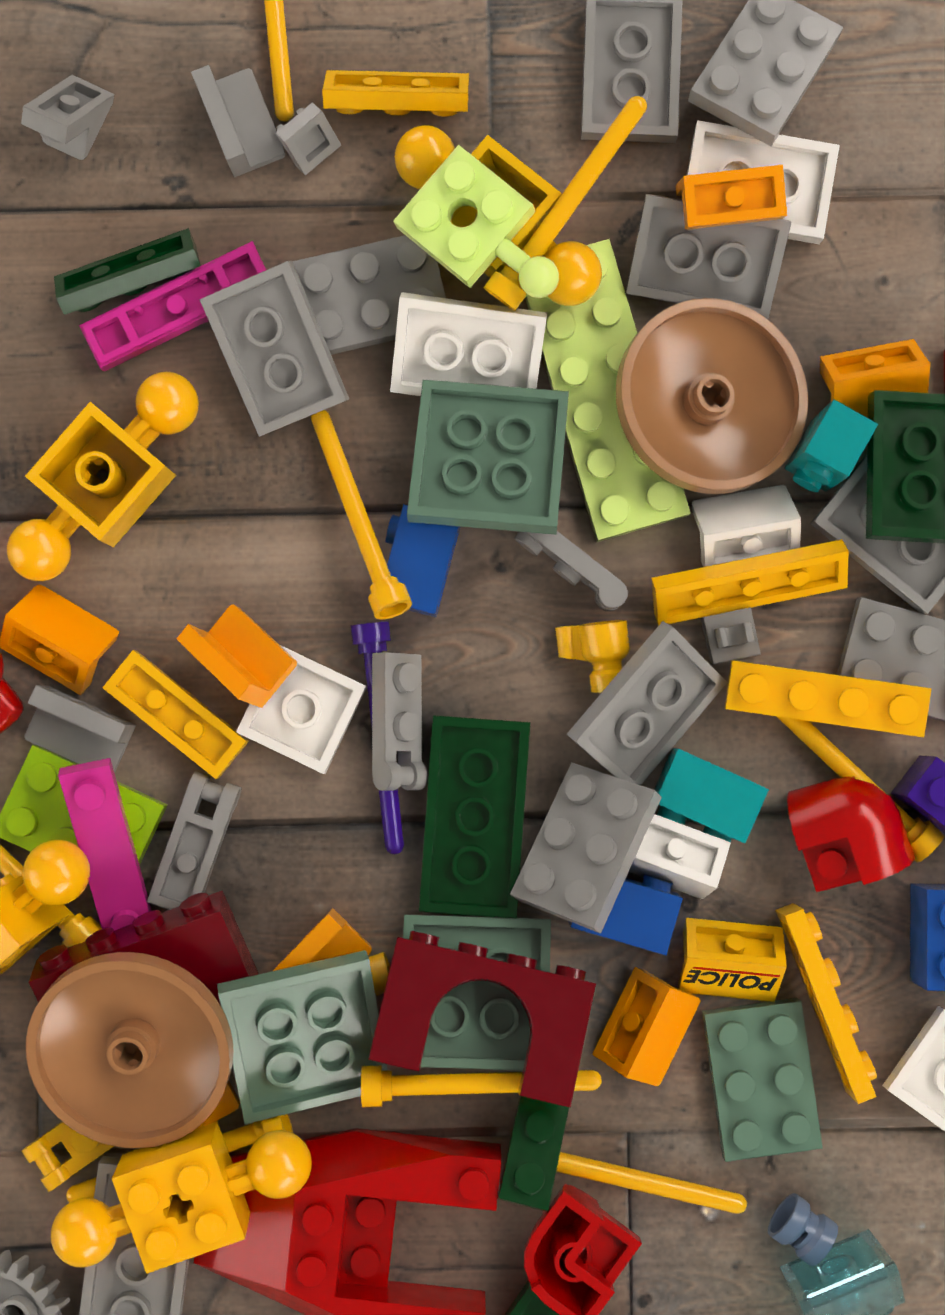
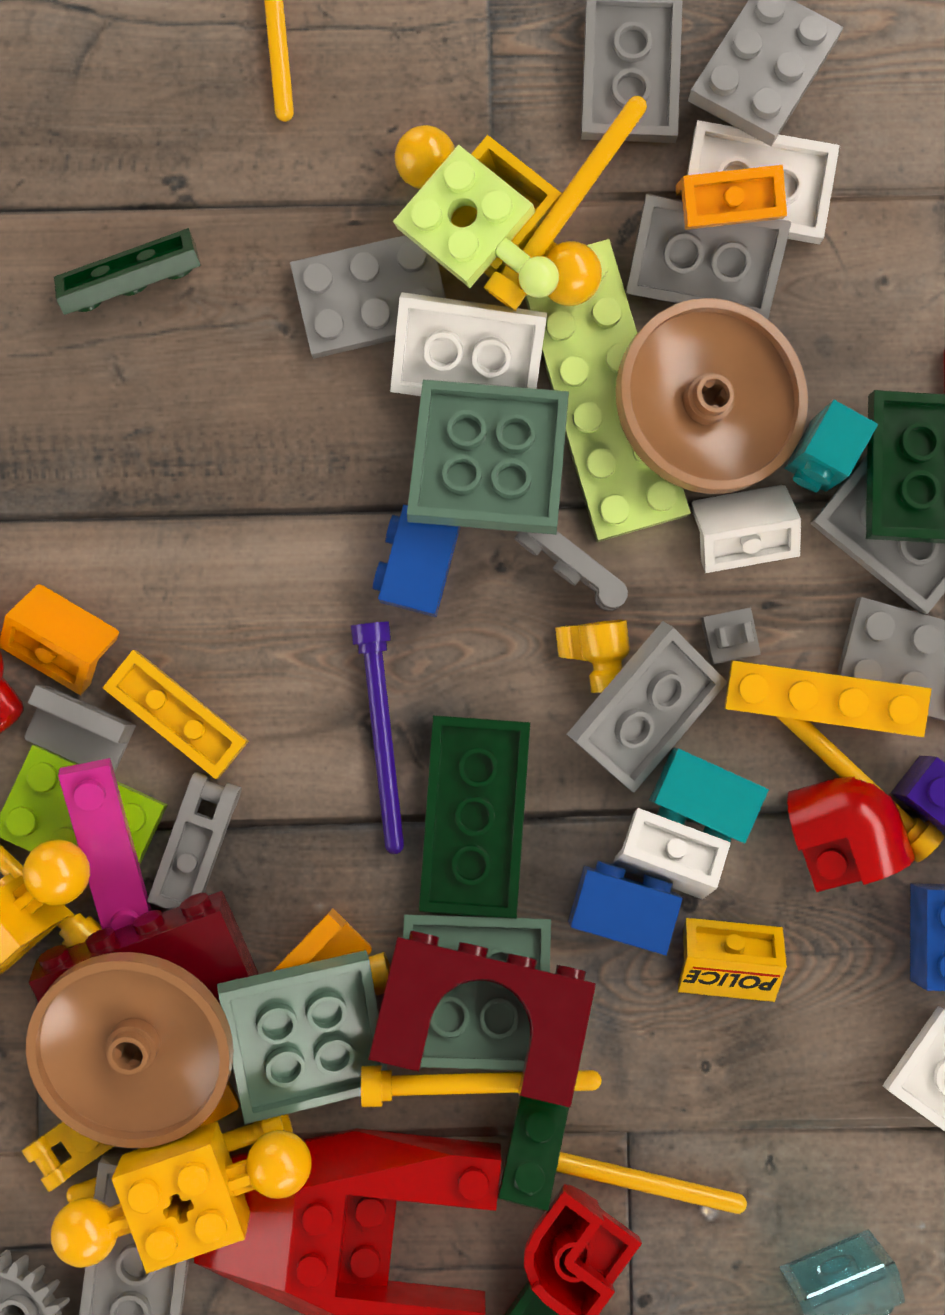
(69, 115): light grey slope -> none
(69, 469): yellow brick -> none
(166, 309): dark pink plate -> none
(239, 119): light grey panel -> none
(240, 656): light orange panel -> none
(274, 348): light grey plate -> none
(305, 714): white plate -> none
(308, 138): light grey tile -> none
(387, 595): yellow piece -> none
(396, 92): yellow plate -> none
(397, 722): light grey plate -> none
(586, 846): light grey plate -> none
(646, 1028): light orange panel -> none
(750, 582): yellow plate -> none
(762, 1079): sand green plate -> none
(803, 1229): sand blue wheel -> none
(835, 1019): yellow plate -> none
(883, 367): light orange panel -> none

